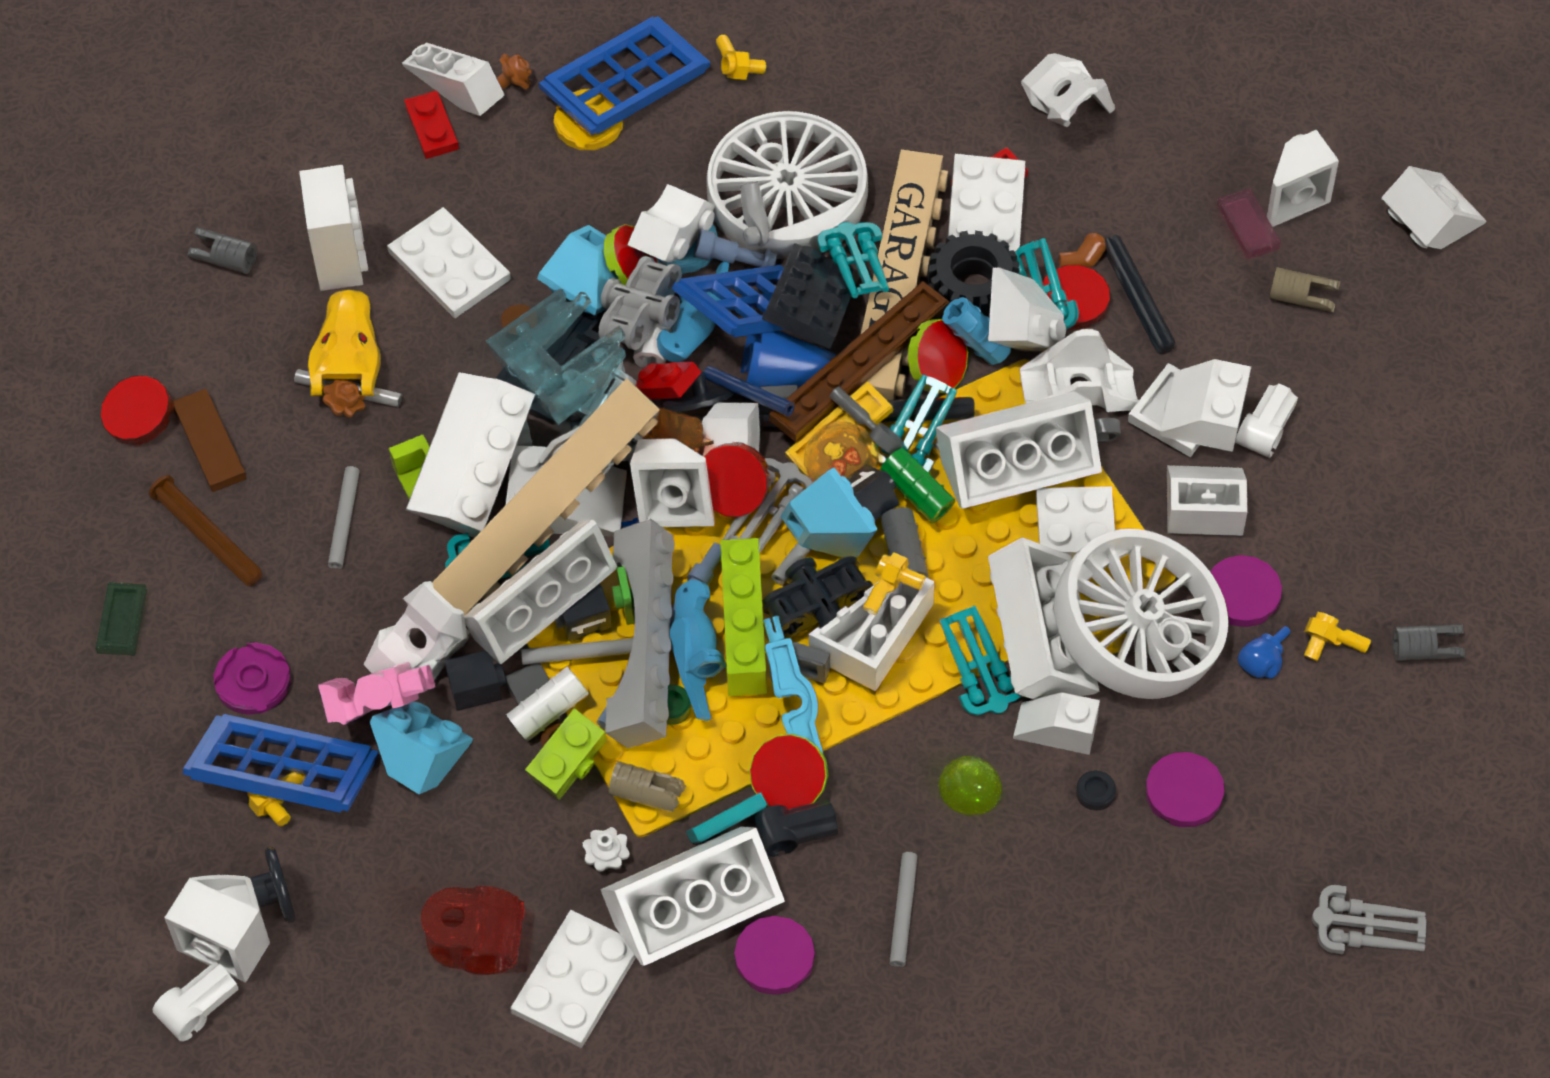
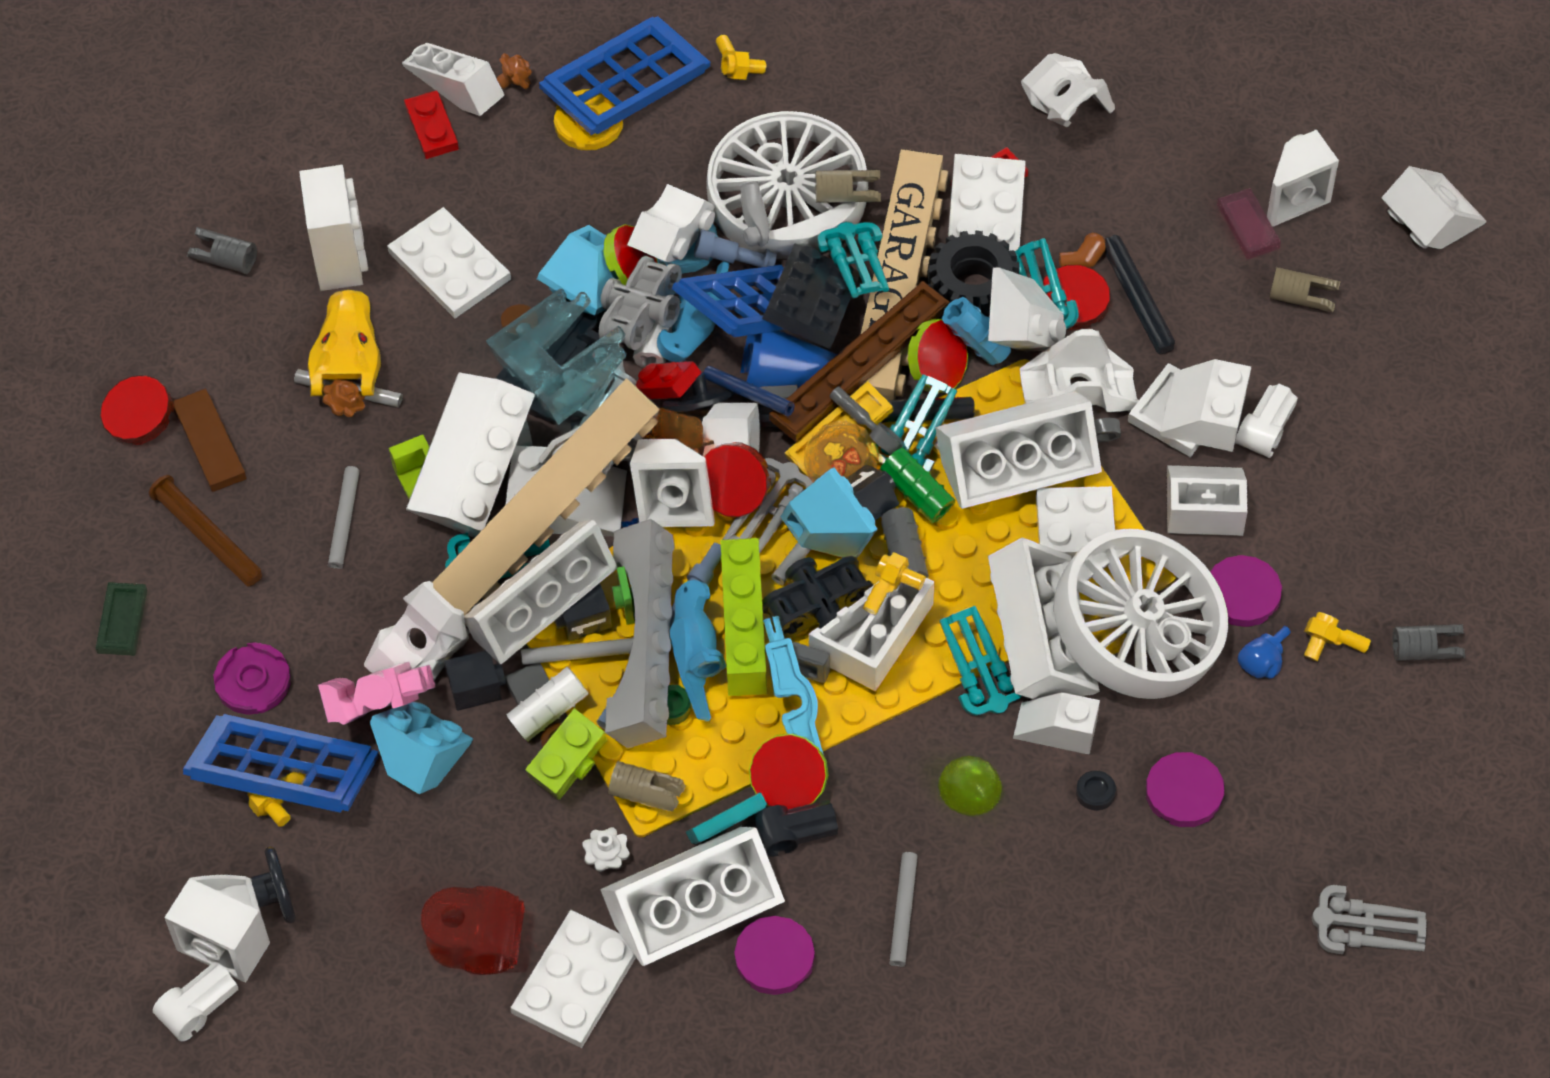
(838, 186): none -> dark tan hinge

